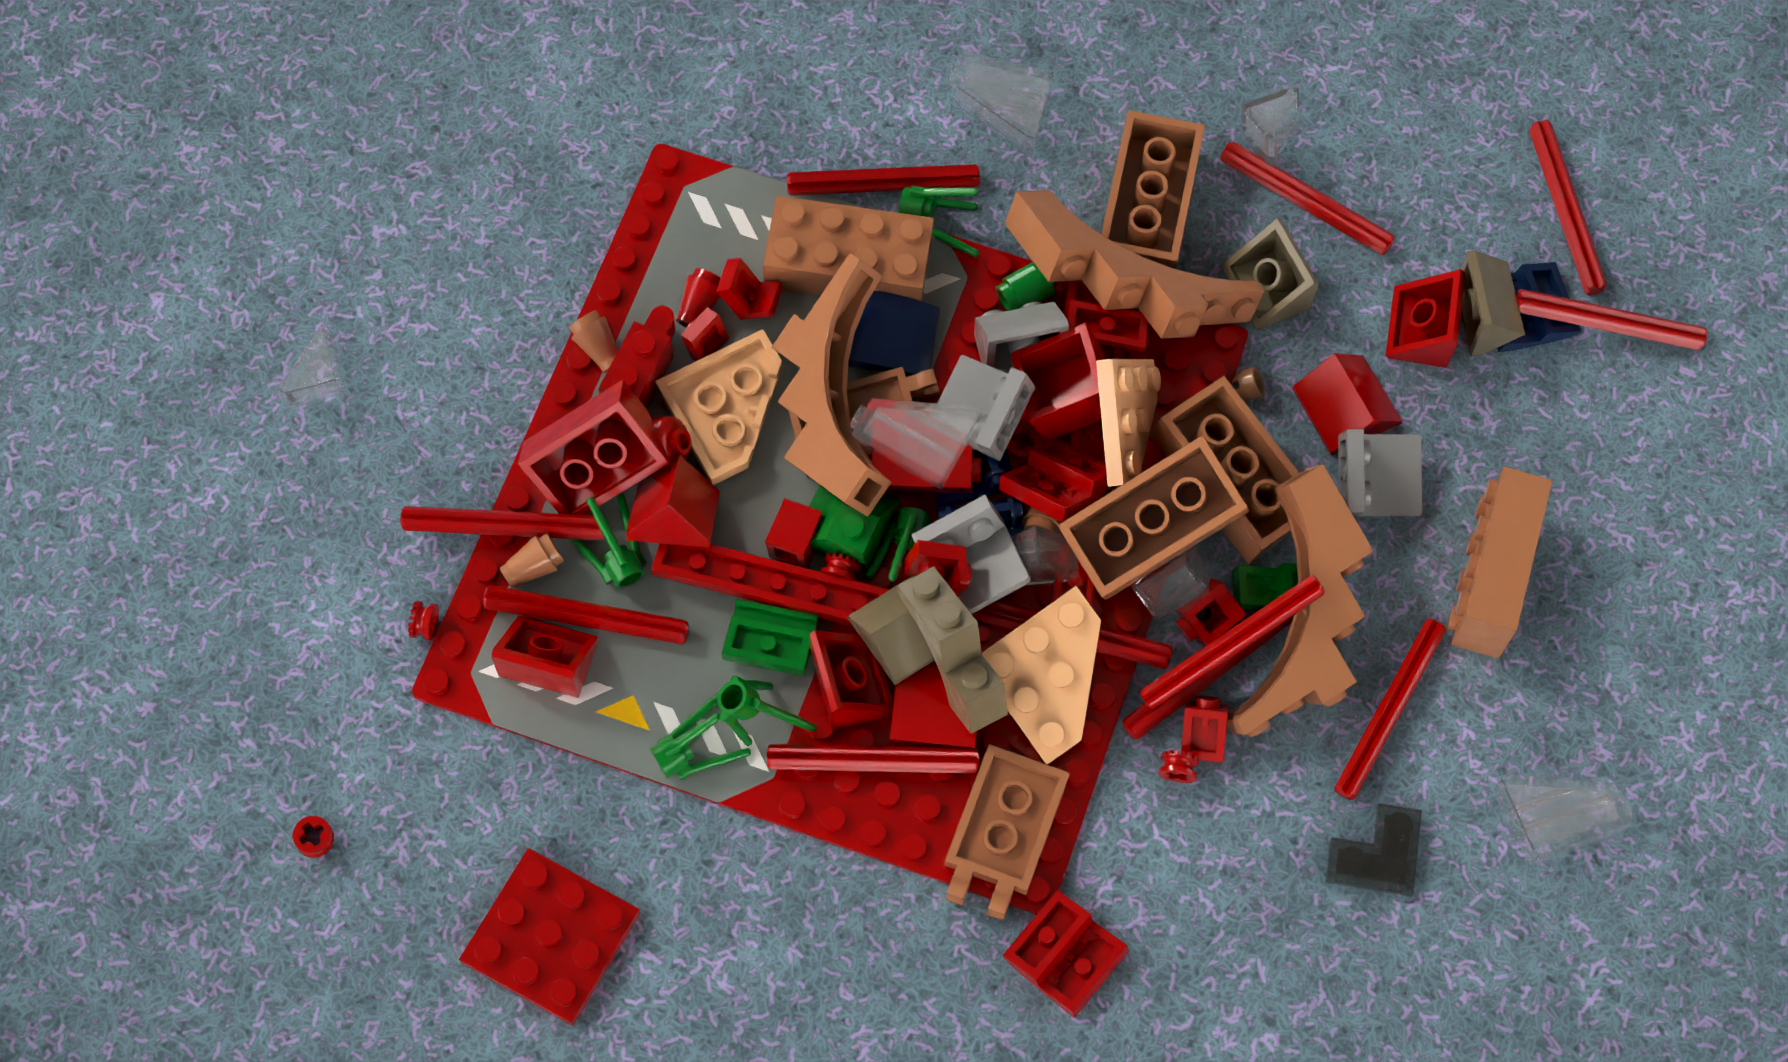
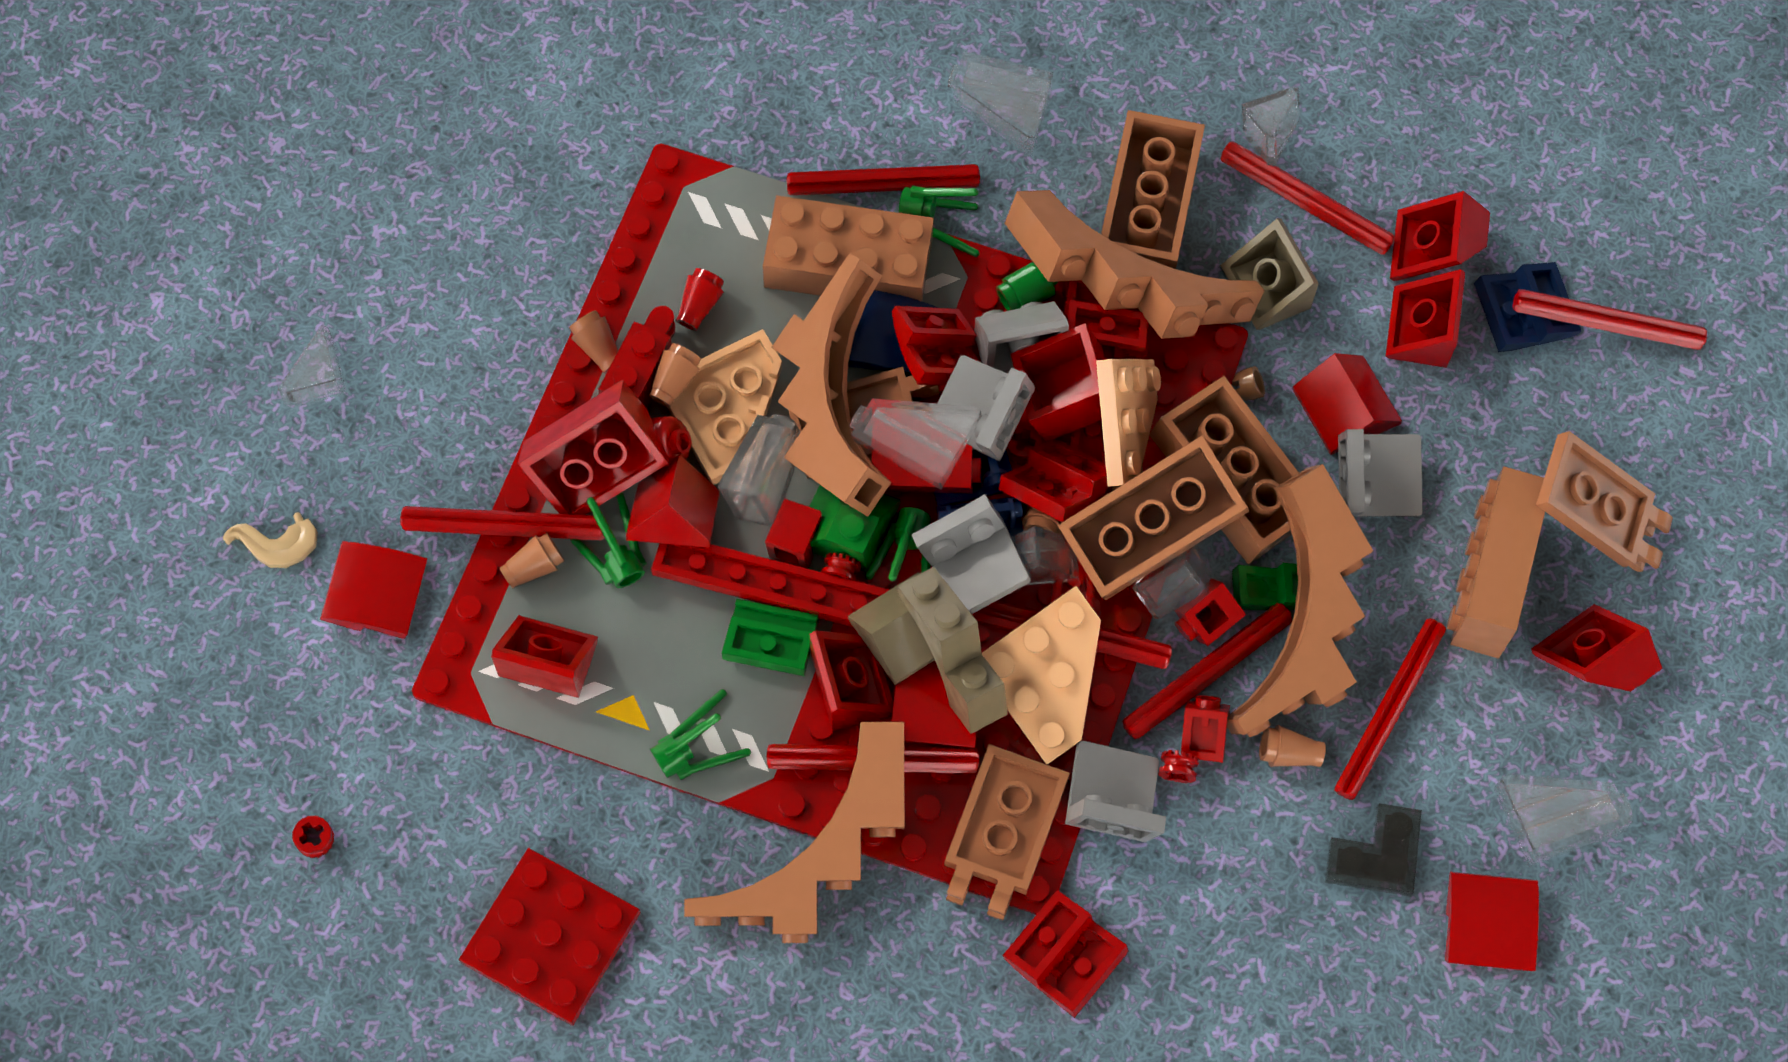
(282, 552): none -> tan piece
(373, 589): none -> red slope
(424, 620): red bush -> none
(586, 614): red axle -> none
(674, 373): none -> nougat cone
(704, 335): red plate -> none
(741, 701): green plant -> none
(745, 293): red bracket -> none
(759, 472): none -> clear slope
(791, 894): none -> nougat arch
(932, 341): none -> red slope
(946, 558): red bracket -> none
(1114, 792): none -> light grey bracket
(1232, 642): red axle -> none
(1288, 748): none -> nougat cone
(1438, 235): none -> red slope
(1489, 303): dark tan slope -> none
(1492, 921): none -> red slope
(1568, 207): red axle -> none
(1602, 503): none -> nougat tile
(1602, 650): none -> red slope

